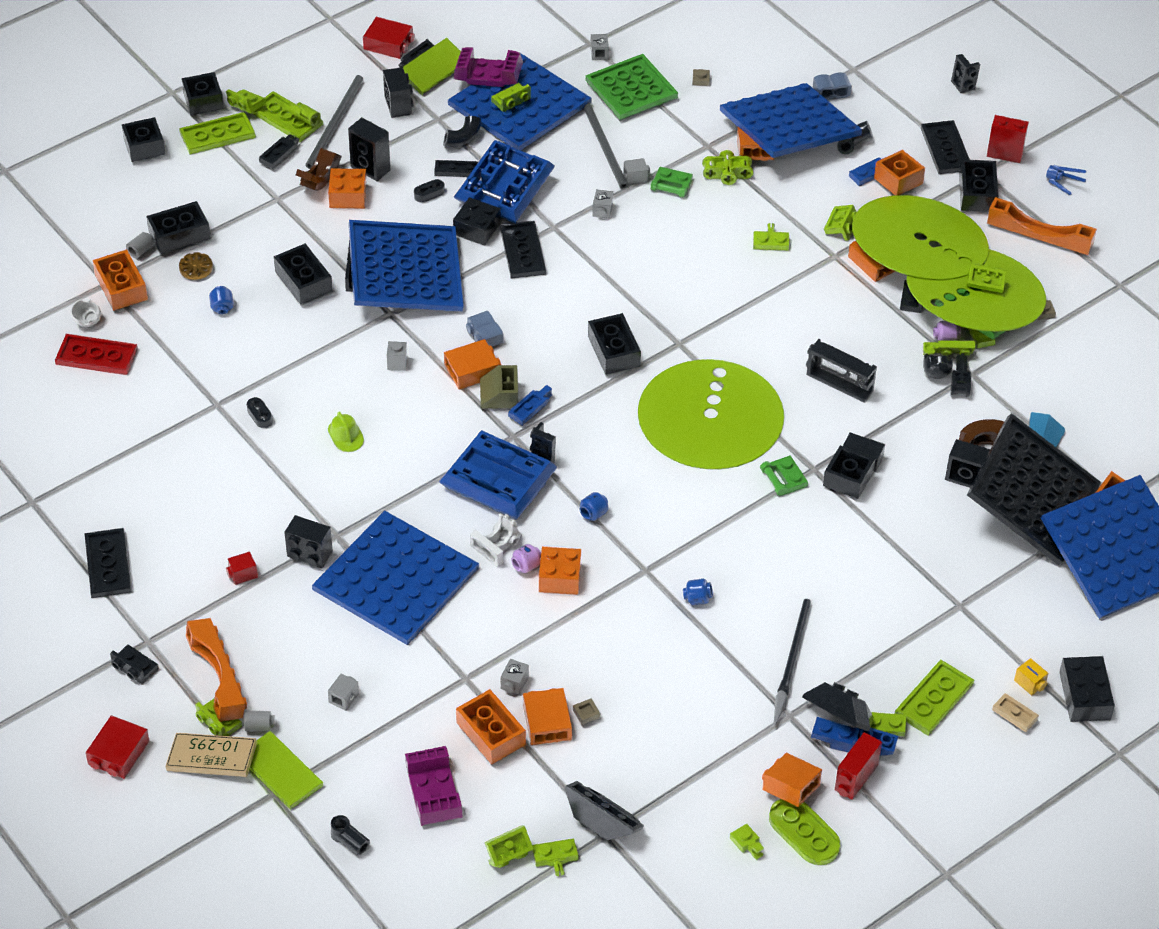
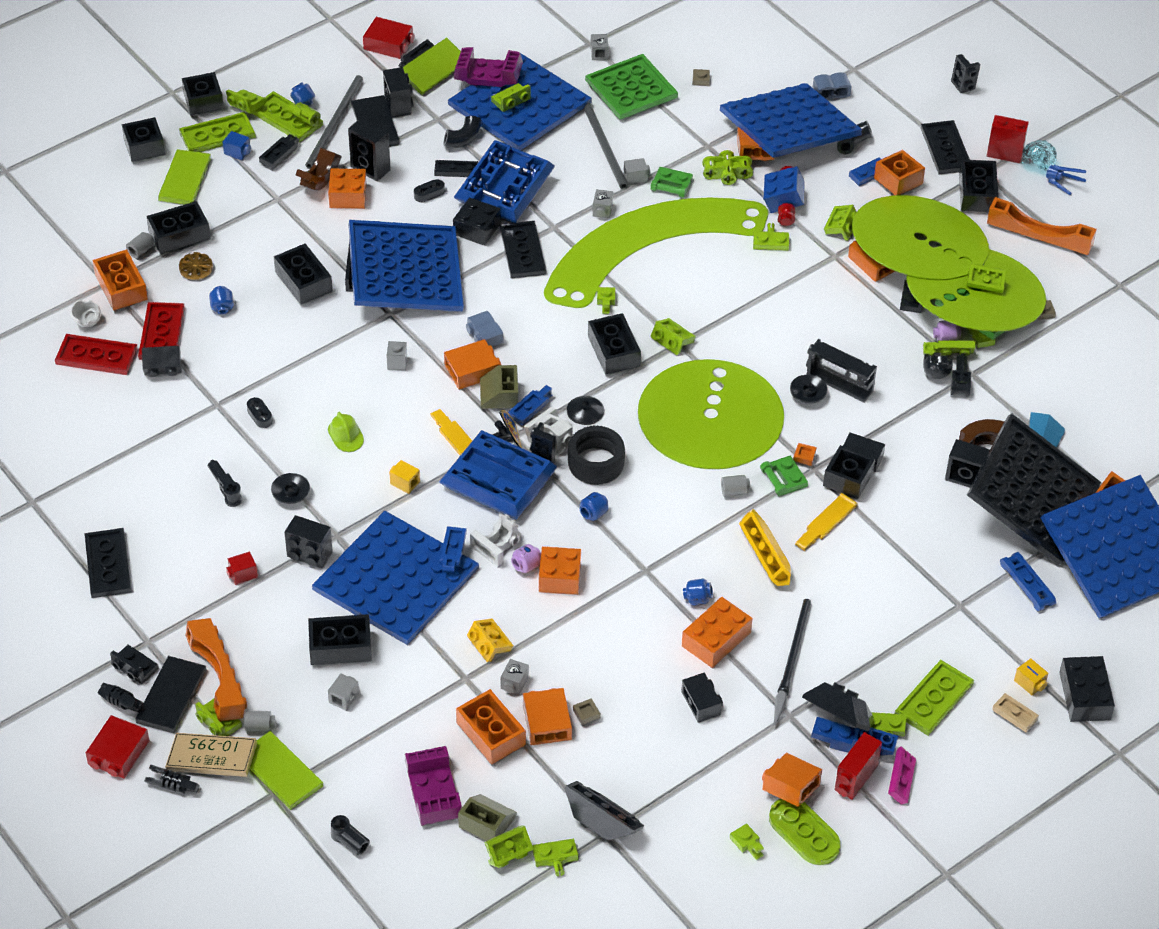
(120, 697): none -> black hinge
(161, 360): none -> black brick
(162, 325): none -> red tile
(171, 694): none -> black tile
(172, 780): none -> black hinge
(184, 177): none -> lime tile
(228, 487): none -> black connector
(236, 145): none -> blue brick
(290, 488): none -> black dish
(303, 94): none -> blue head
(339, 639): none -> black brick
(377, 111): none -> black tile
(404, 476): none -> yellow brick
(451, 431): none -> yellow piece
(452, 548): none -> blue hinge
(485, 817): none -> olive slope
(489, 638): none -> yellow bracket
(510, 429): none -> shield
(555, 426): none -> white tile
(585, 410): none -> black dish
(596, 472): none -> black tyre
(605, 297): none -> lime plate
(609, 244): none -> lime piece
(671, 335): none -> lime bracket
(701, 697): none -> black brick
(716, 632): none -> orange brick
(735, 485): none -> light grey brick
(766, 548): none -> yellow brick
(784, 192): none -> blue brick
(804, 454): none -> orange plate
(808, 389): none -> black dish
(826, 520): none -> yellow piece
(902, 776): none -> dark pink hinge
(1028, 581): none -> blue plate
(1039, 153): none -> clear light blue hair

